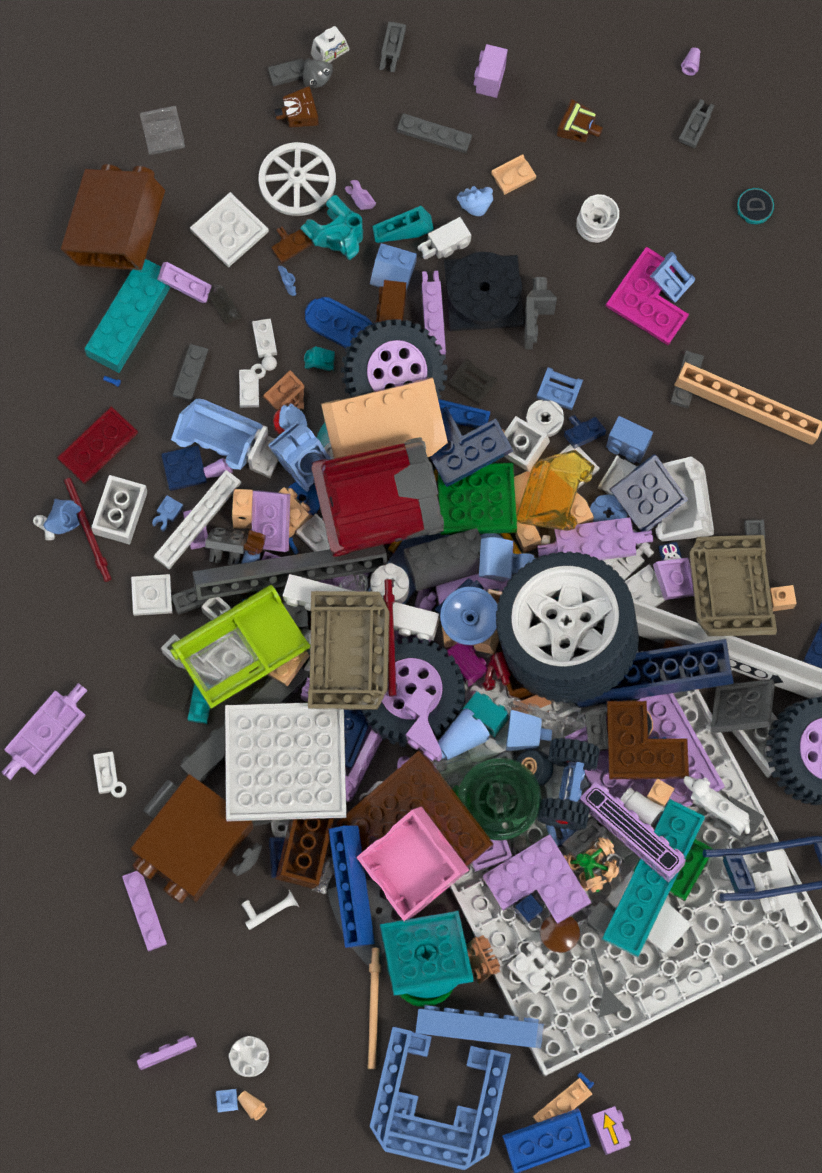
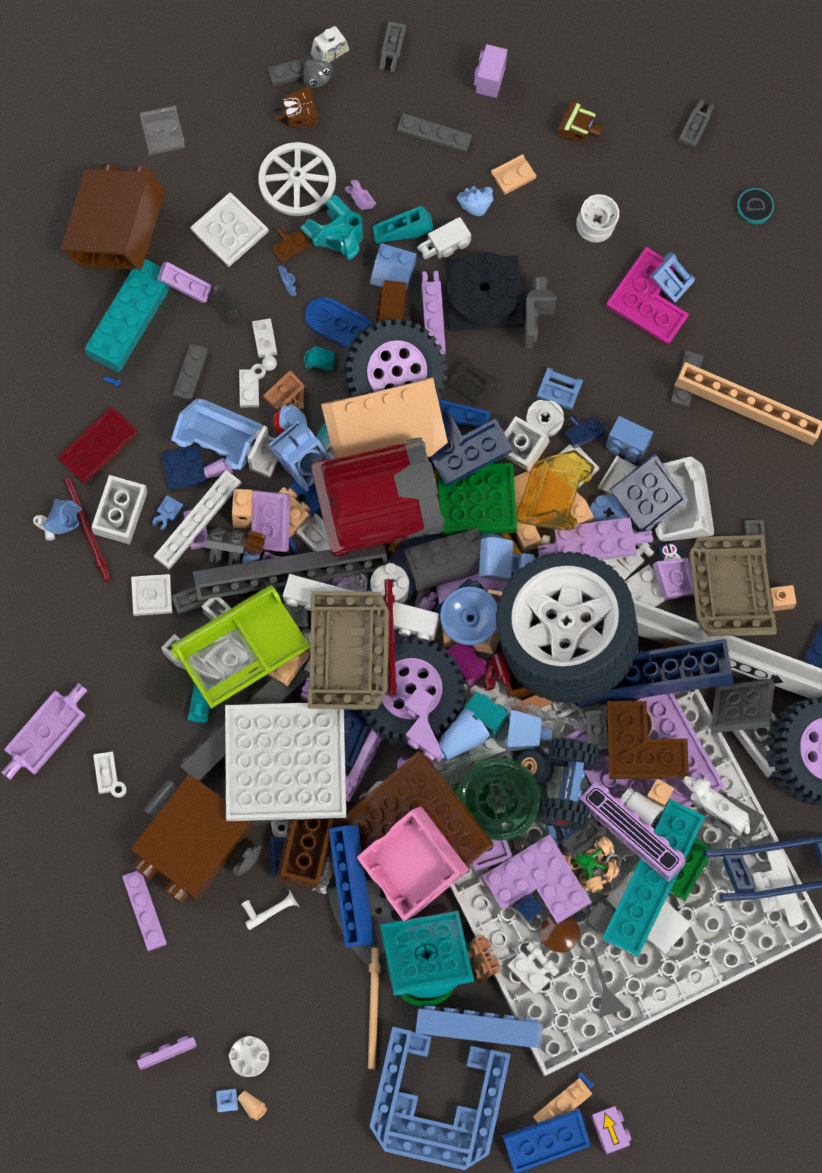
(691, 62): lavender cone -> none

